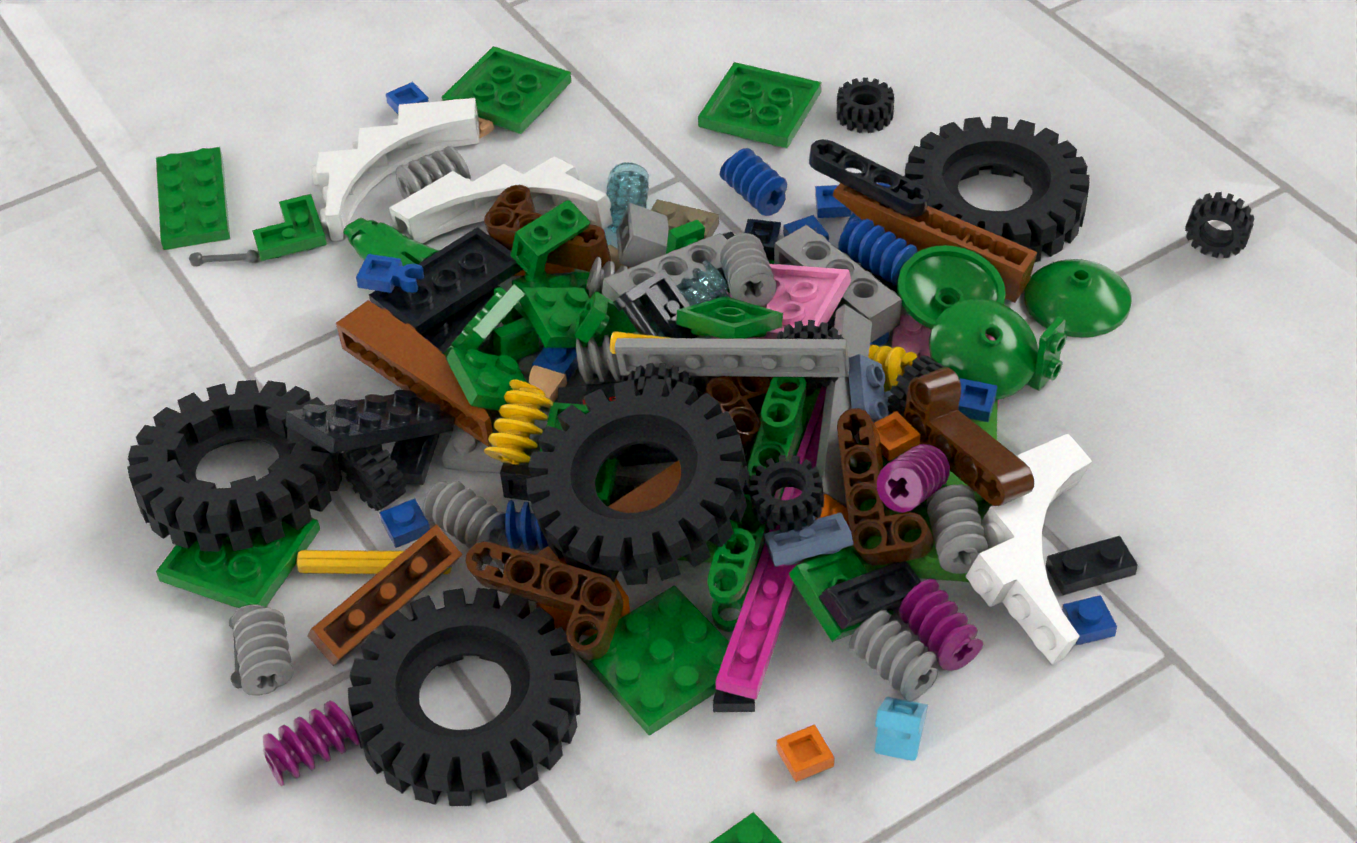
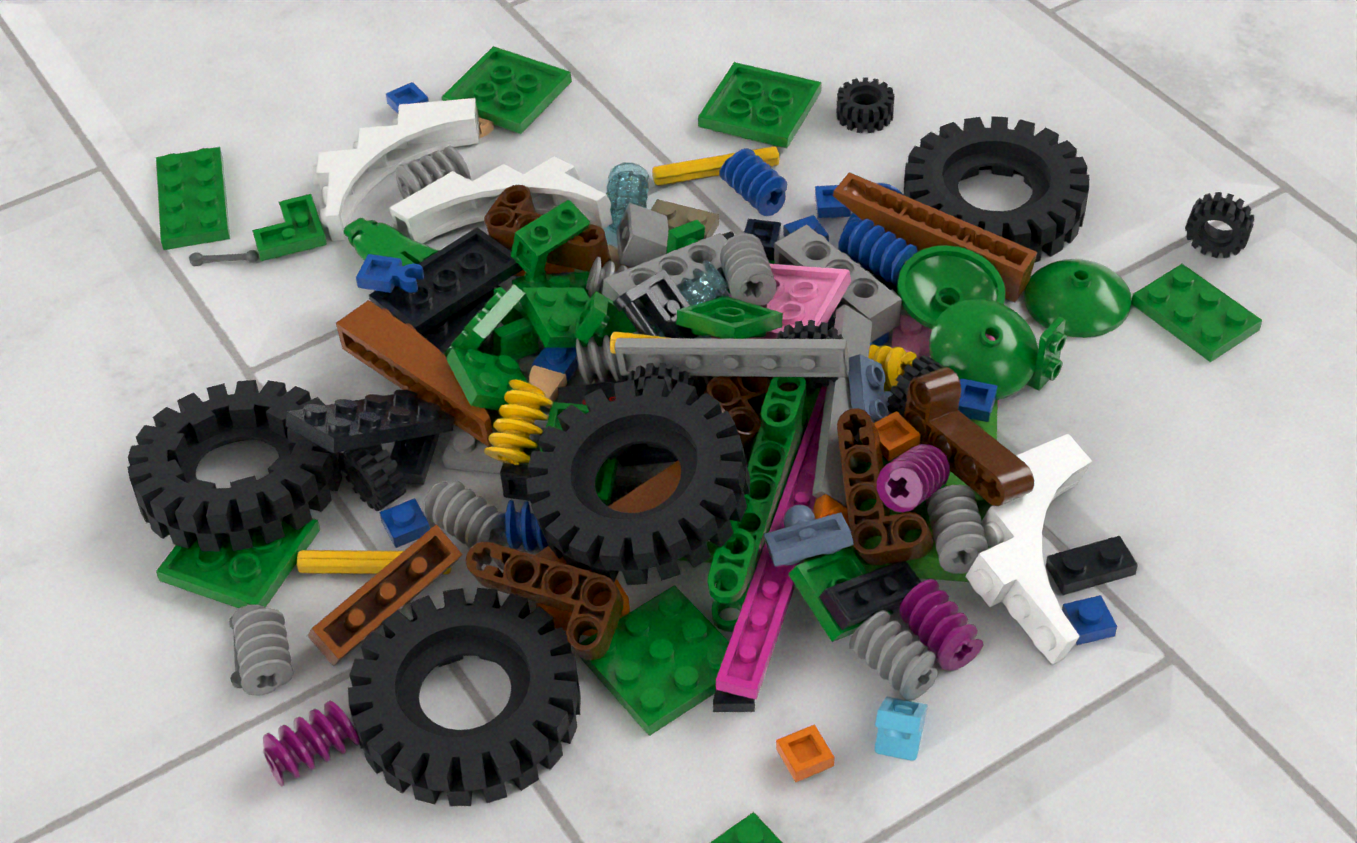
(704, 167): none -> yellow axle
(784, 475): black tyre -> none
(903, 195): black beam -> none
(1196, 312): none -> green plate

